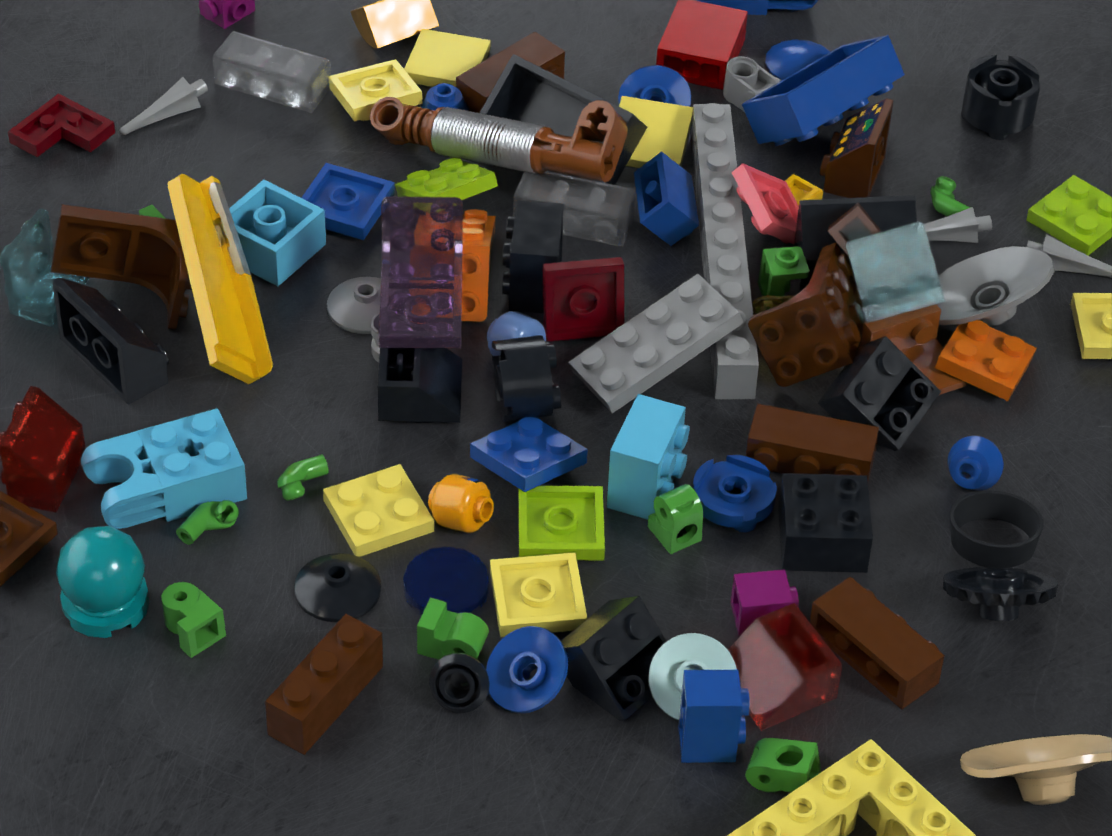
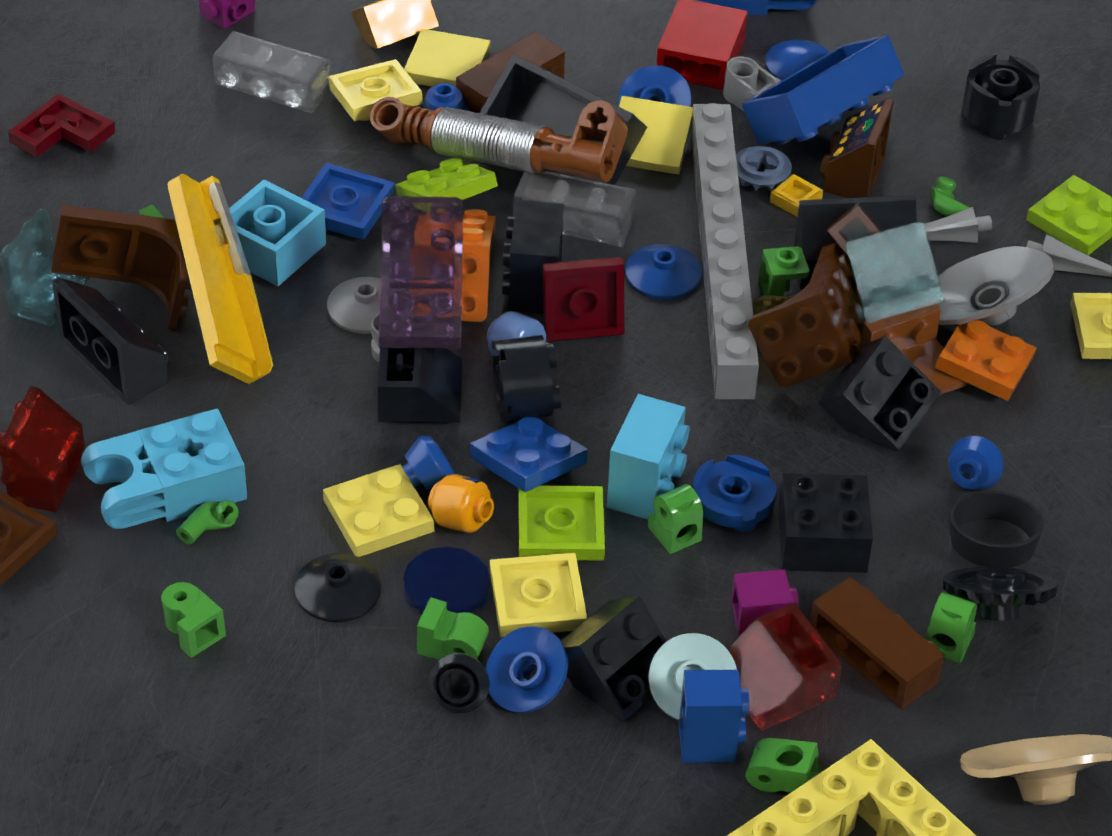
(102, 581): teal tile -> none
(178, 99): light grey piece -> none
(299, 472): bright green arm -> none
(324, 684): reddish brown brick -> none
(426, 463): none -> blue cone
(655, 342): light grey plate -> none
(663, 271): none -> blue dish
(666, 199): blue brick -> none
(769, 201): coral plate -> none
(776, 167): none -> sand blue gear
(810, 443): reddish brown brick -> none
(955, 619): none -> bright green leg

